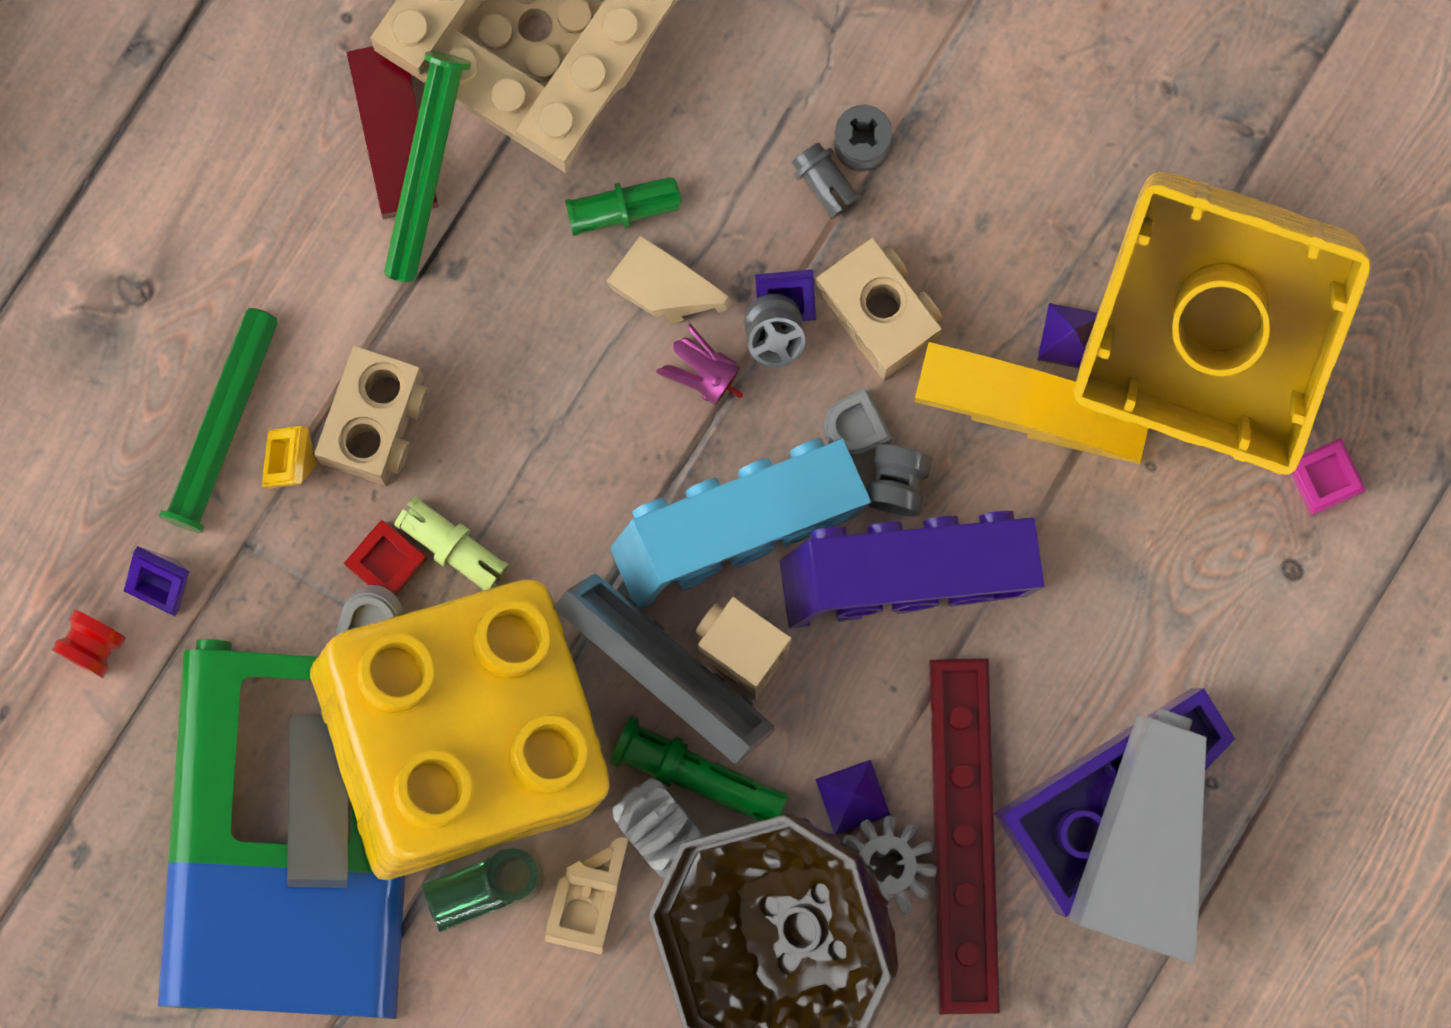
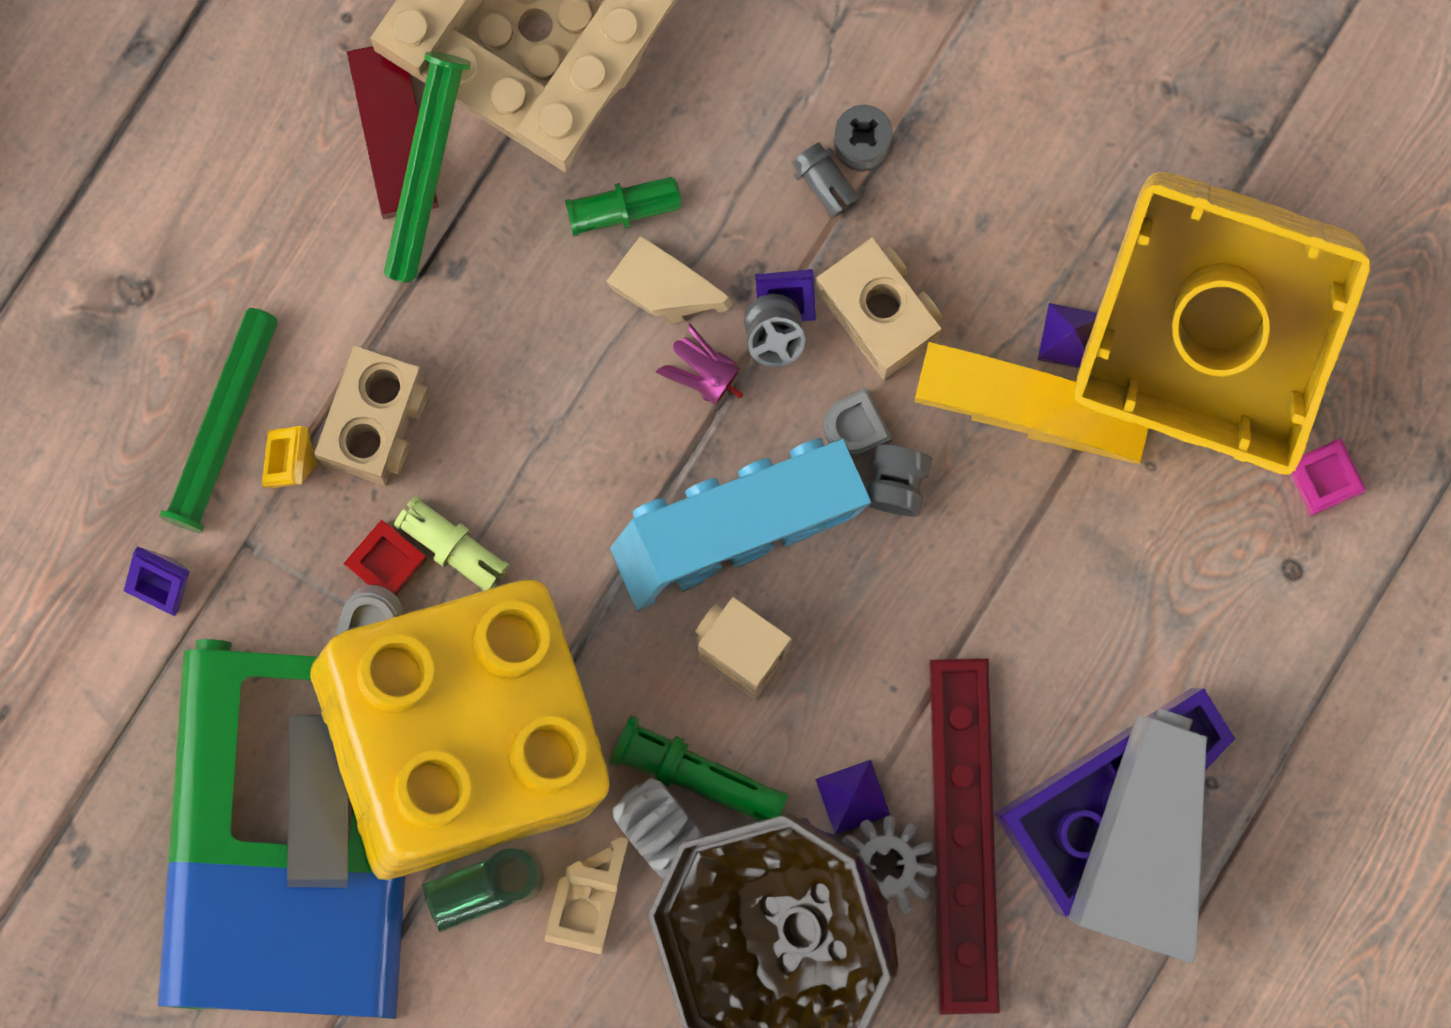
(88, 643): red wheel -> none
(664, 667): dark grey hinge -> none
(911, 567): dark purple wedge -> none

